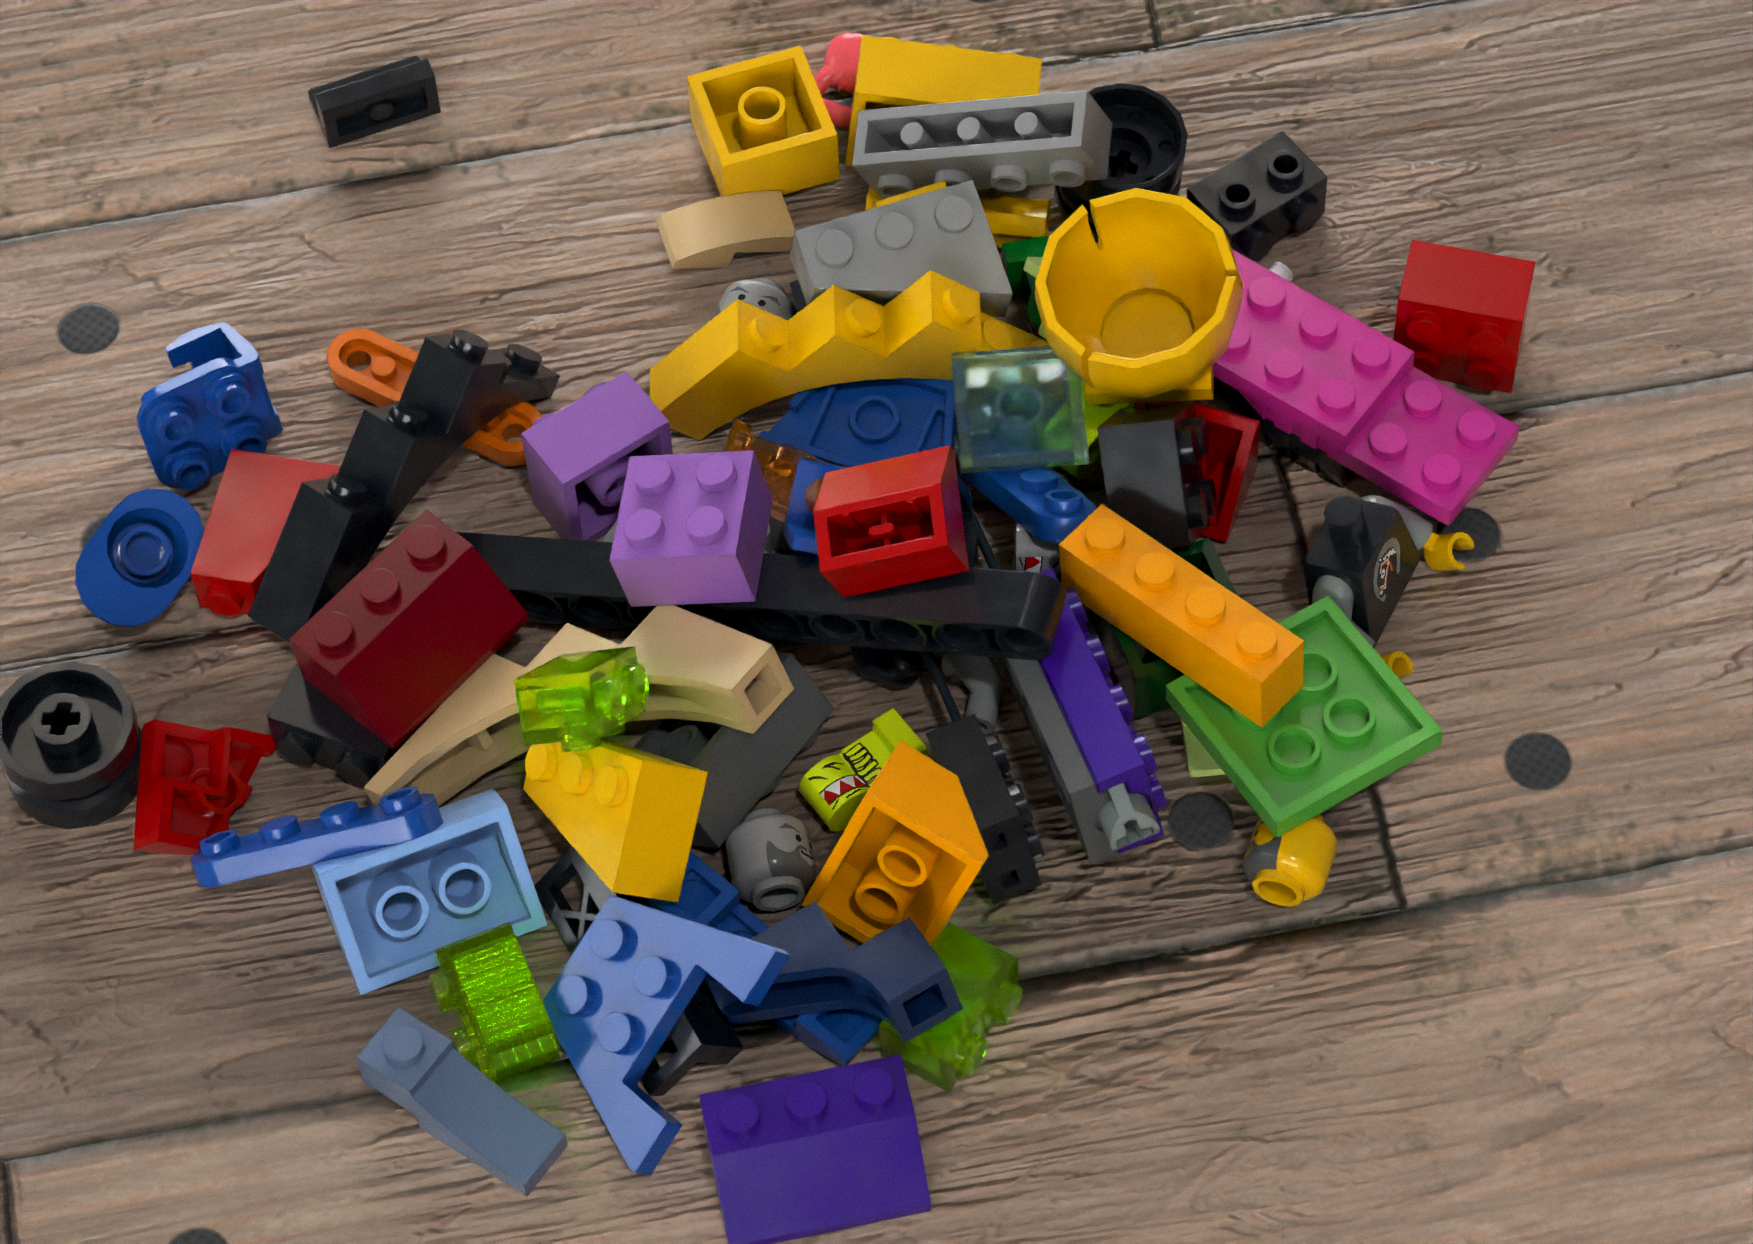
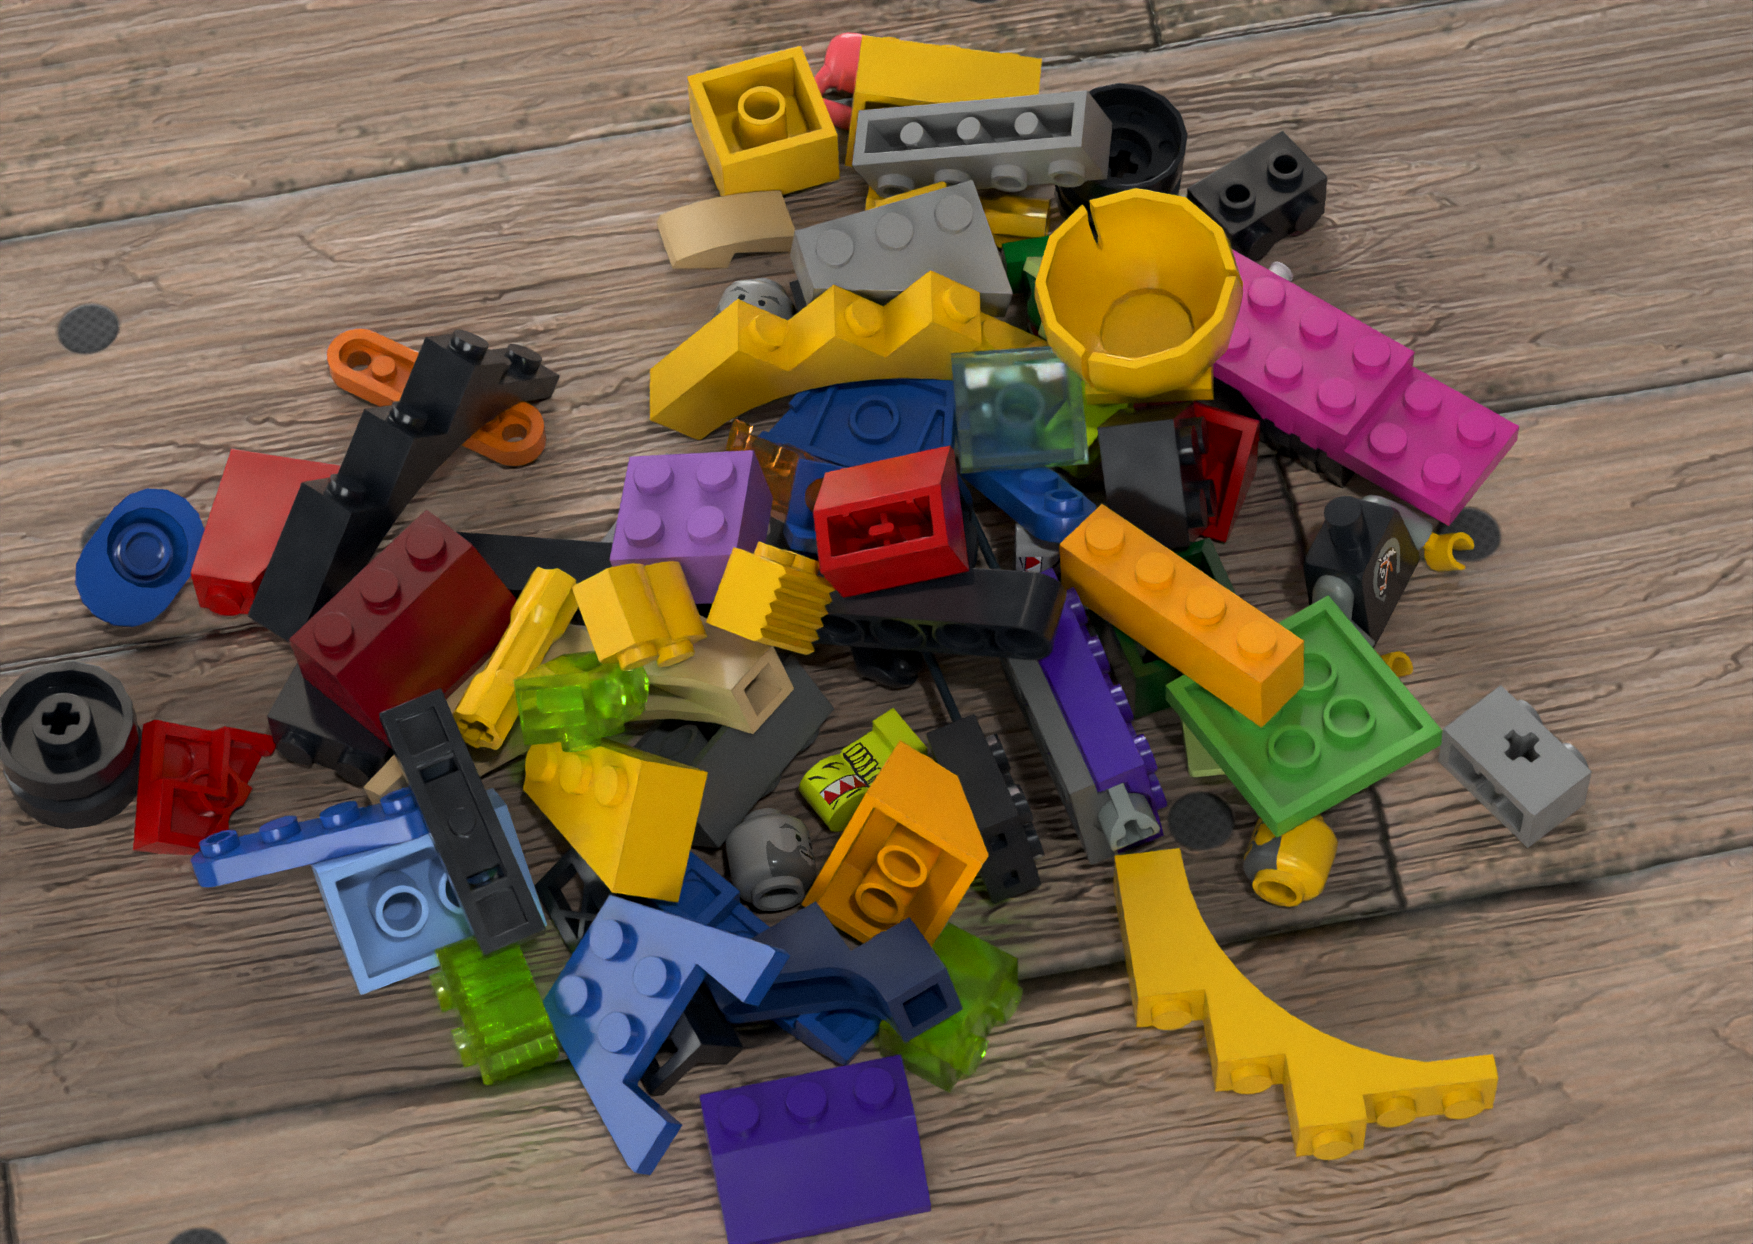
(207, 410): blue piece -> none
(375, 100): black panel -> none
(459, 1102): sand blue slope -> none
(462, 823): none -> black hinge
(535, 624): none -> yellow axle
(583, 455): medium lavender brick -> none
(640, 614): none -> yellow brick
(772, 598): none -> yellow brick
(982, 681): light grey arm -> none
(1254, 1043): none -> yellow arch
(1464, 314): red brick -> none
(1515, 765): none -> light grey brick

